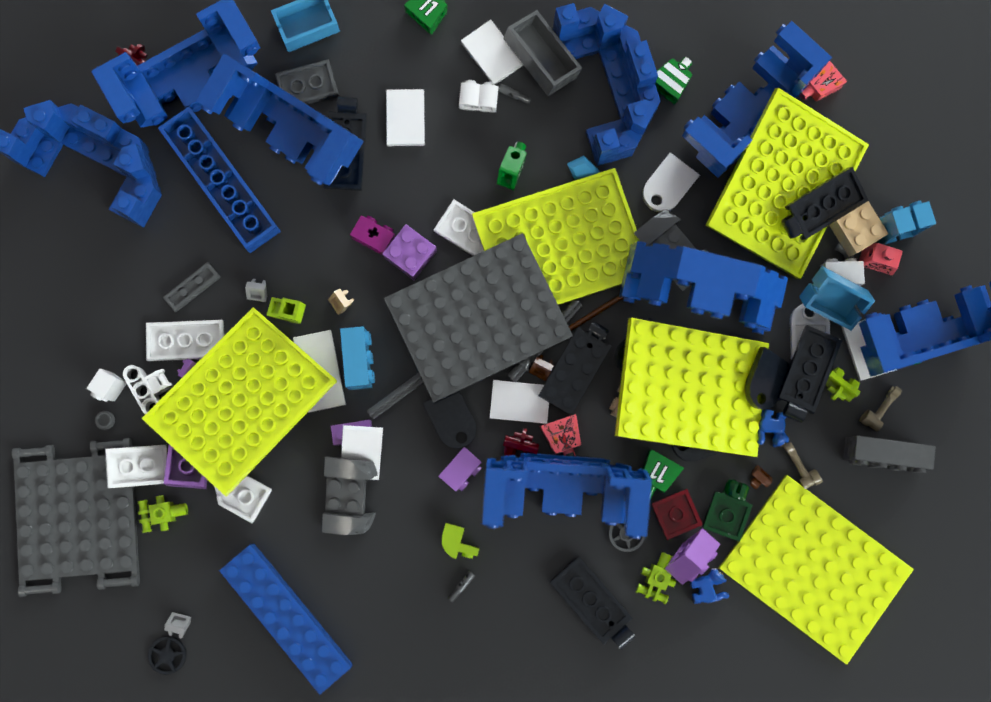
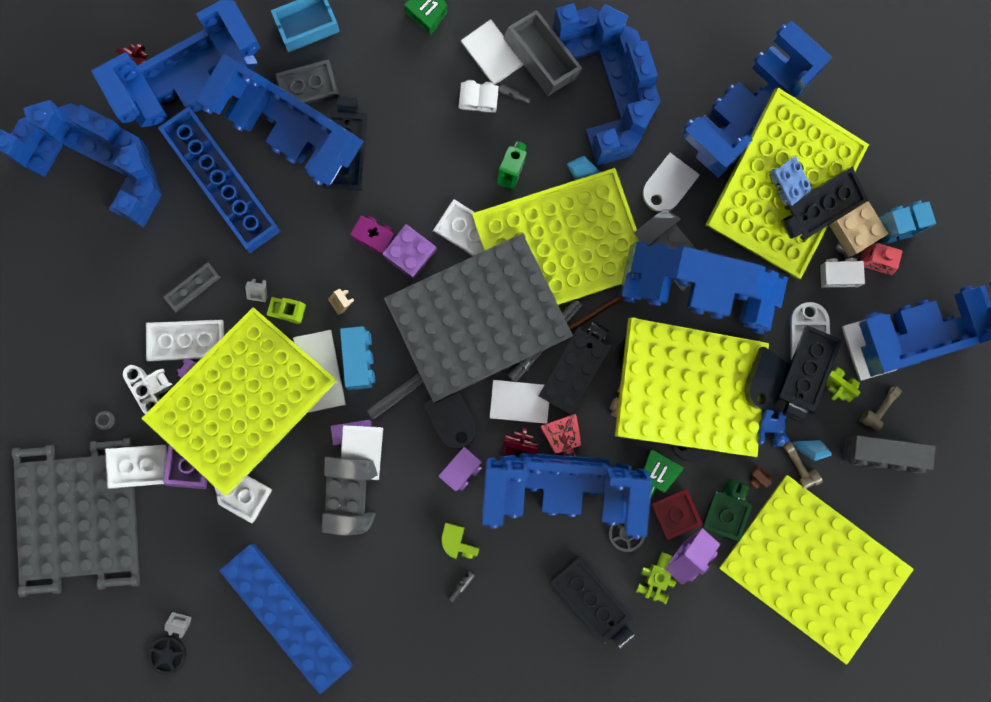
(106, 386): white brick -> none
(160, 513): lime piece -> none
(405, 117): white tile -> none
(541, 368): reddish brown tile -> none
(673, 79): green torso -> none
(705, 586): blue animal -> none
(792, 180): none -> medium blue hinge
(813, 449): none -> dark azure piece
(824, 83): coral torso -> none
(836, 298): dark azure piece -> none

